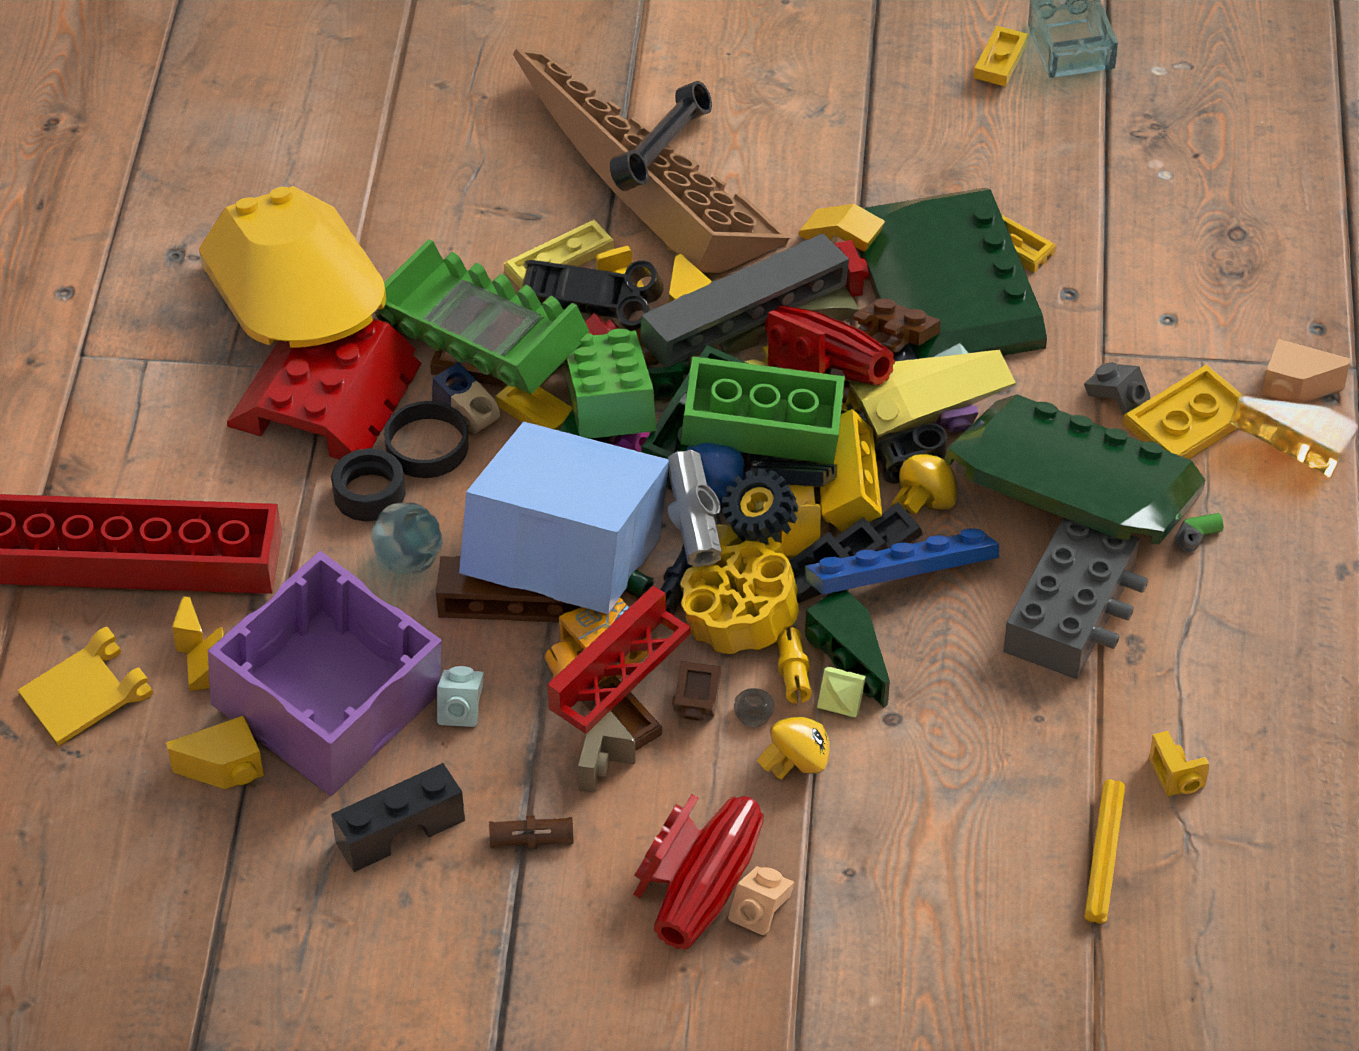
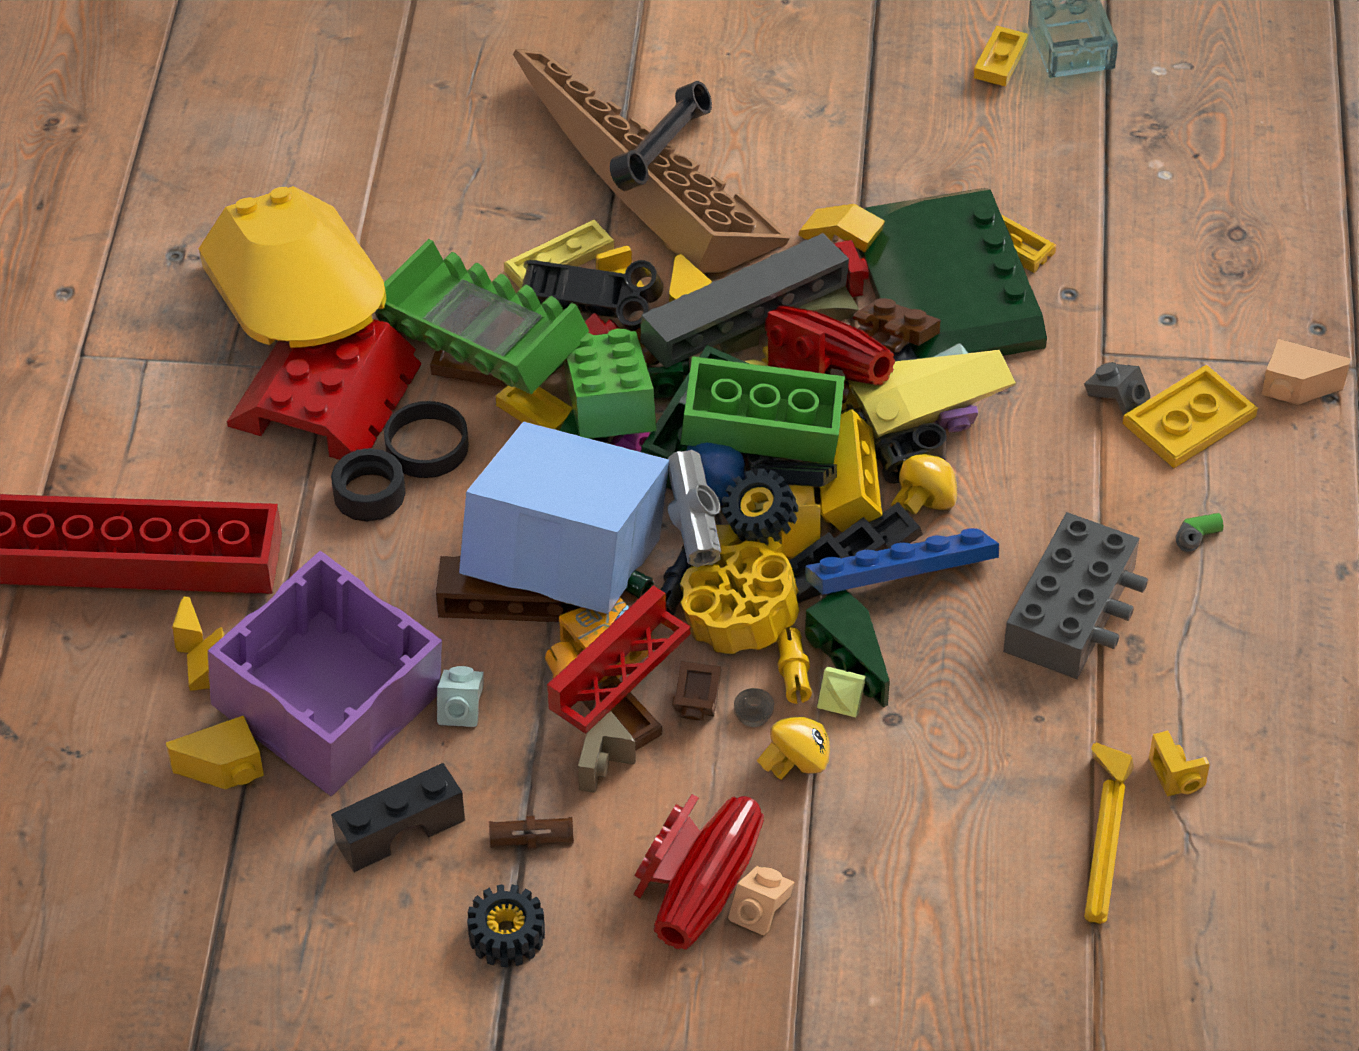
(83, 689): yellow flag -> none
(406, 538): clear light blue plant -> none
(466, 397): leg -> none
(506, 906): none -> black bush
(1077, 469): dark green slope -> none
(1115, 762): none -> yellow slope
(1300, 430): clear yellow slope -> none

